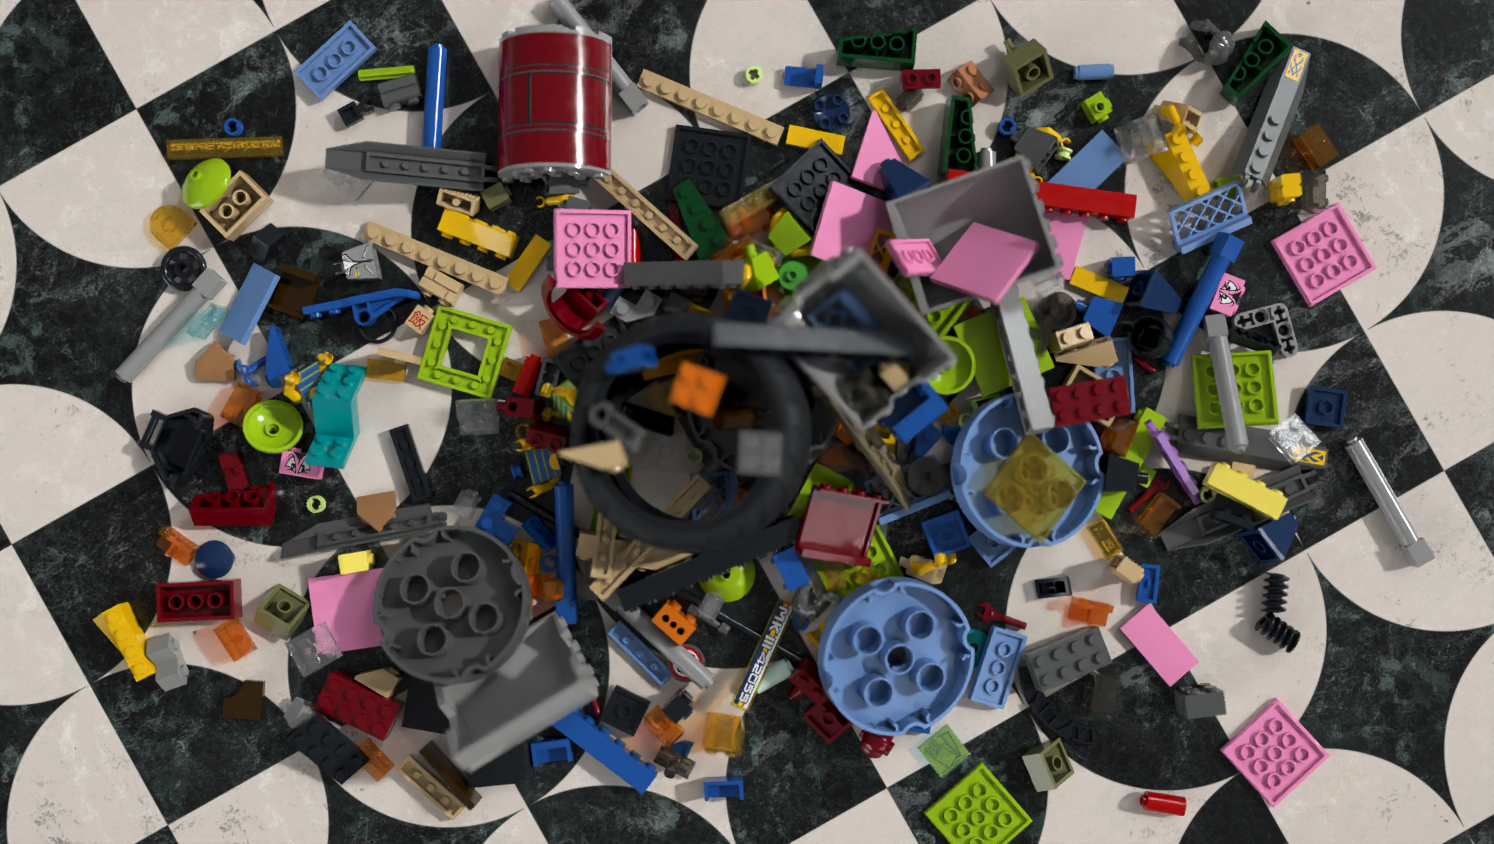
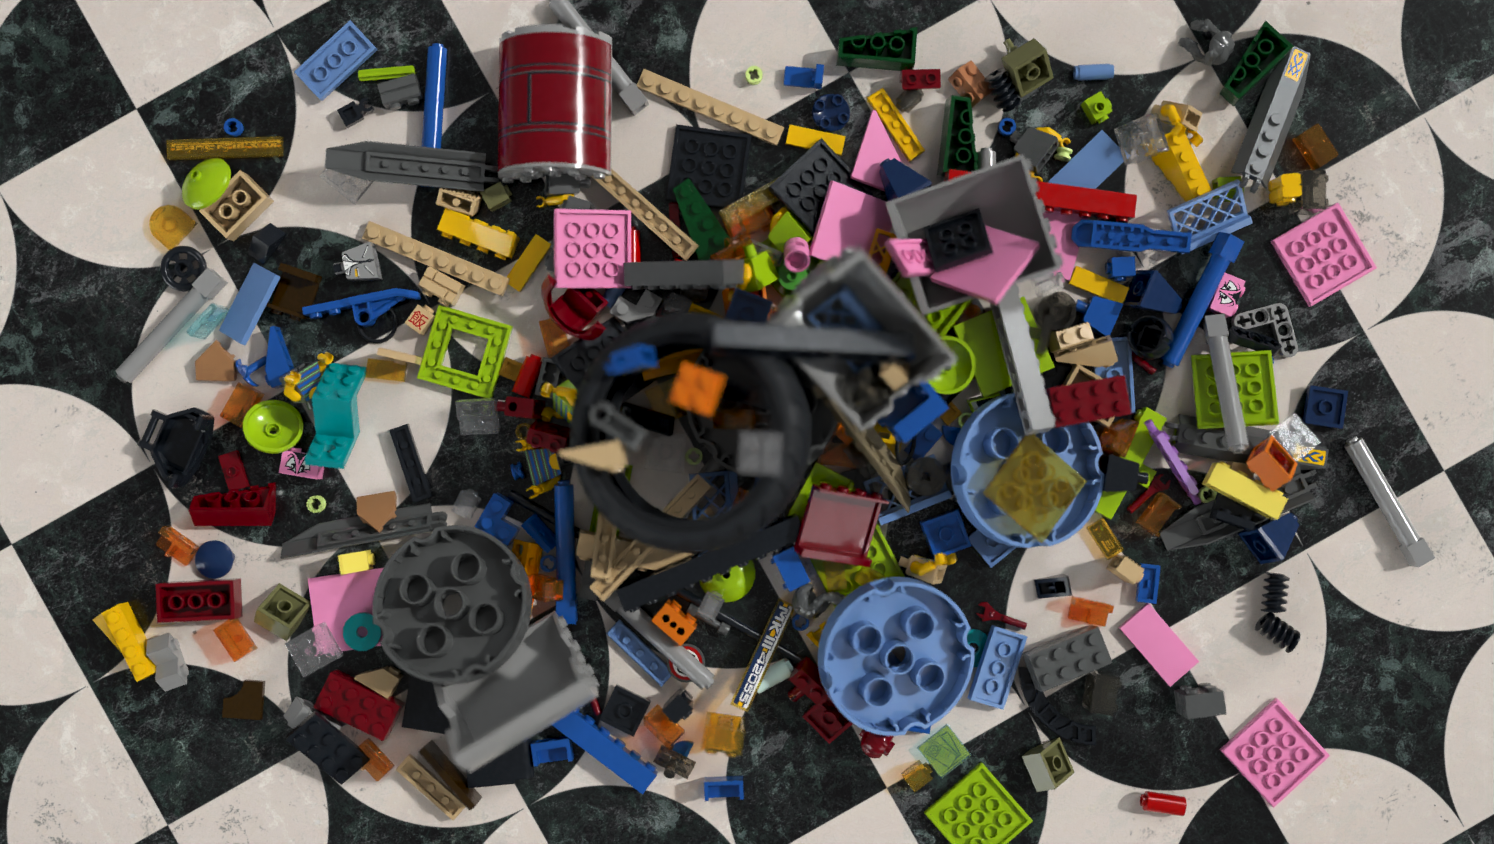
(351, 634): none -> teal tile
(796, 254): none -> bright pink wheel
(917, 775): none -> clear yellow brick
(958, 240): none -> black plate
(1003, 89): none -> black piece
(1128, 237): none -> blue piece
(1271, 463): none -> orange piece

